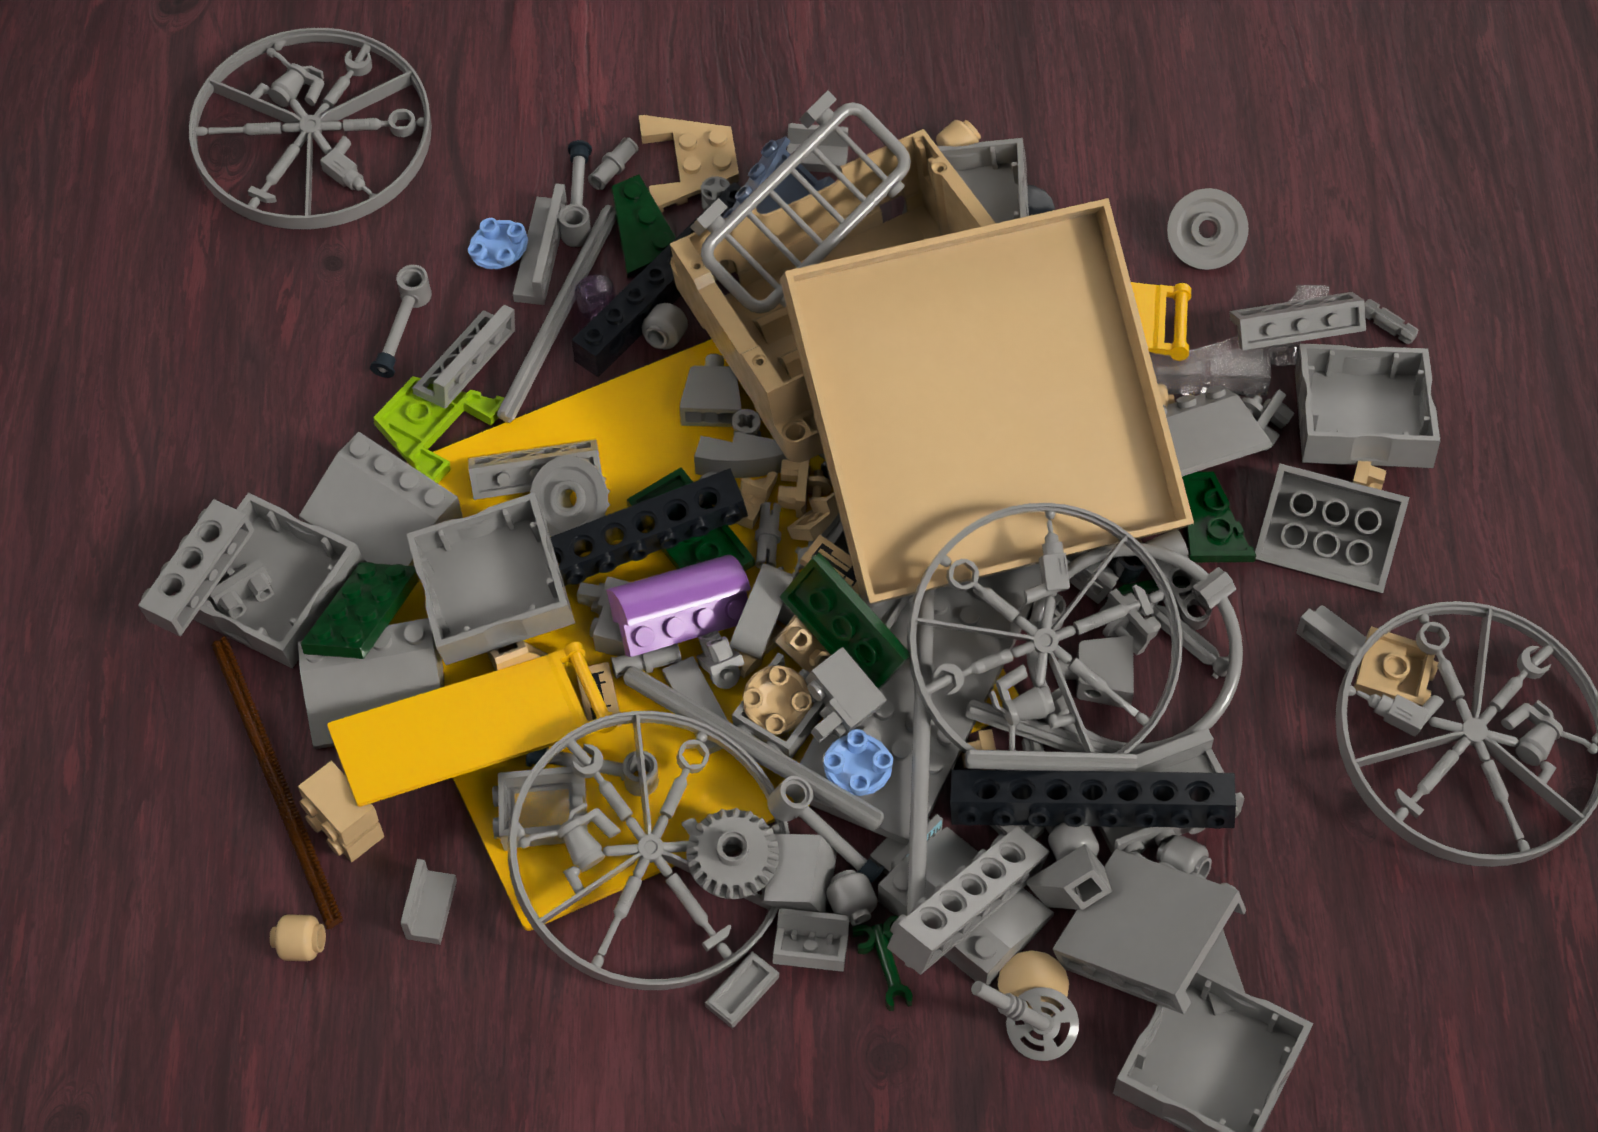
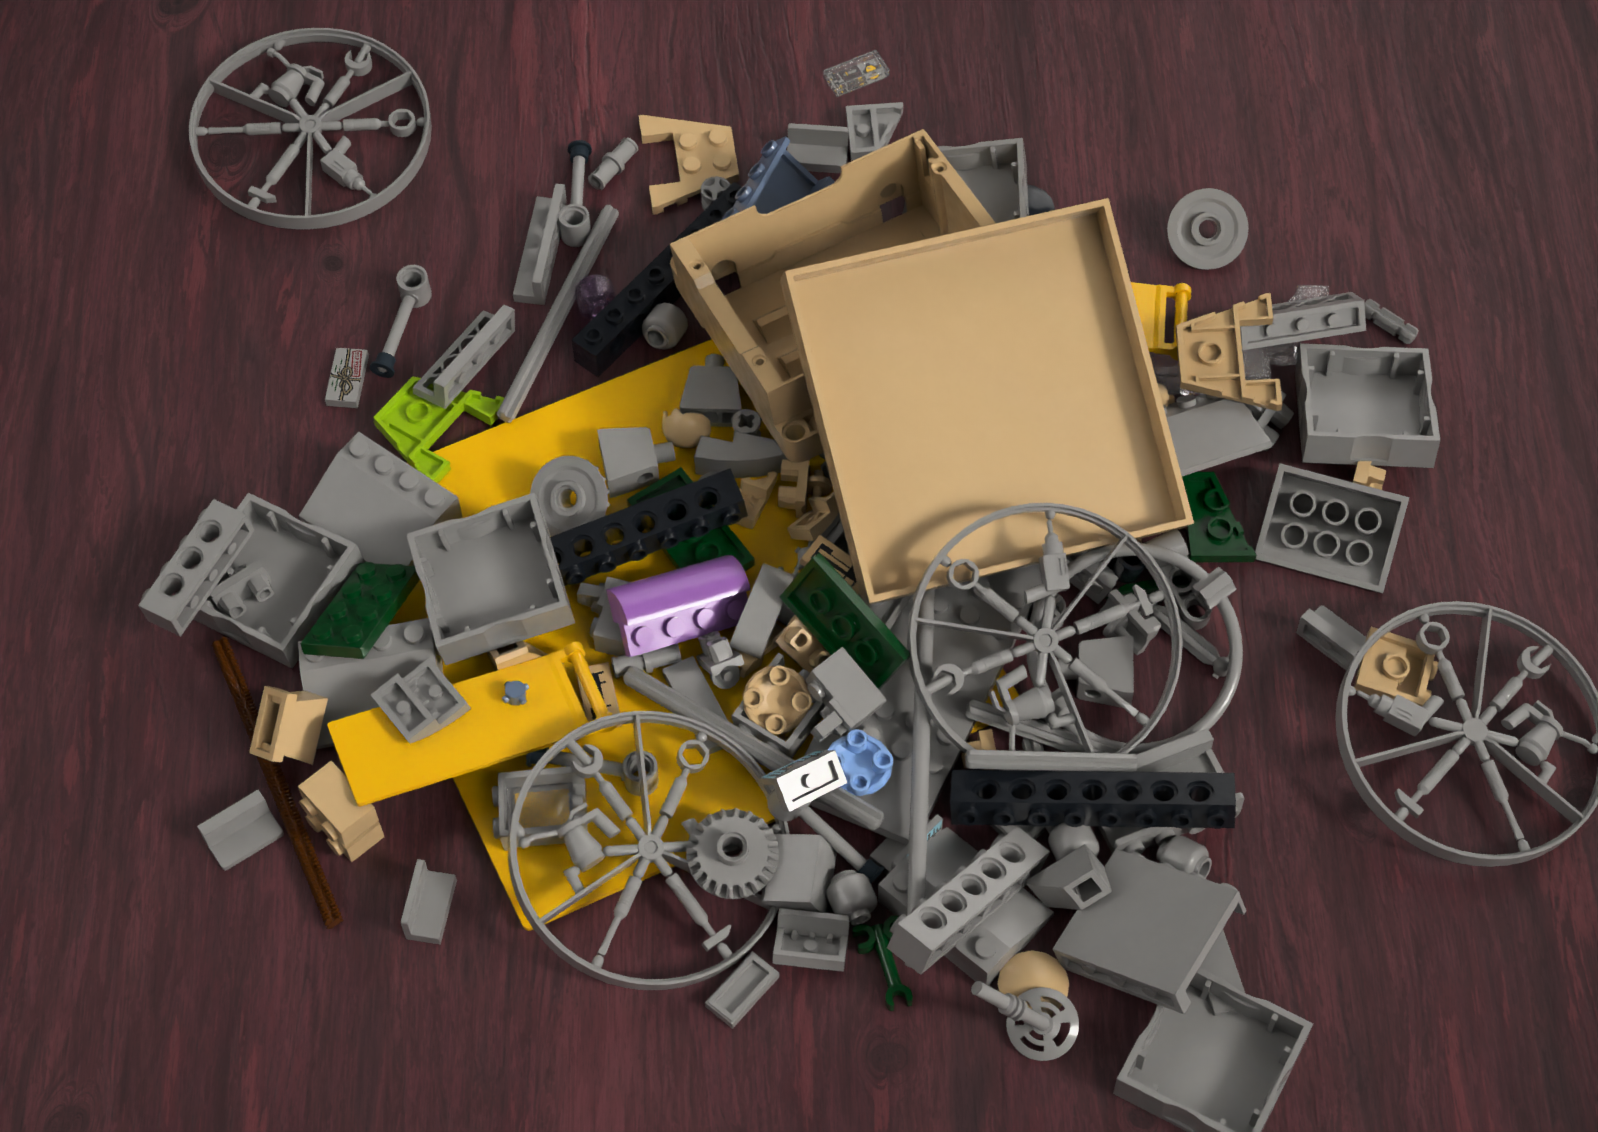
(240, 830): none -> light grey panel
(288, 725): none -> tan hips
(298, 937): tan head -> none
(346, 377): none -> light grey tile
(420, 701): none -> light grey slope
(498, 243): light blue dish -> none
(515, 692): none -> sand blue piece
(516, 470): light grey fence -> none
(631, 458): none -> light grey torso
(640, 223): dark green wing -> none
(685, 428): none -> tan hair
(768, 535): light grey pin -> none
(806, 778): none -> panel
(828, 121): light grey bar -> none
(856, 73): none -> clear tile
(871, 126): none -> light grey wing
(958, 134): tan head -> none
(1213, 356): none -> tan wing

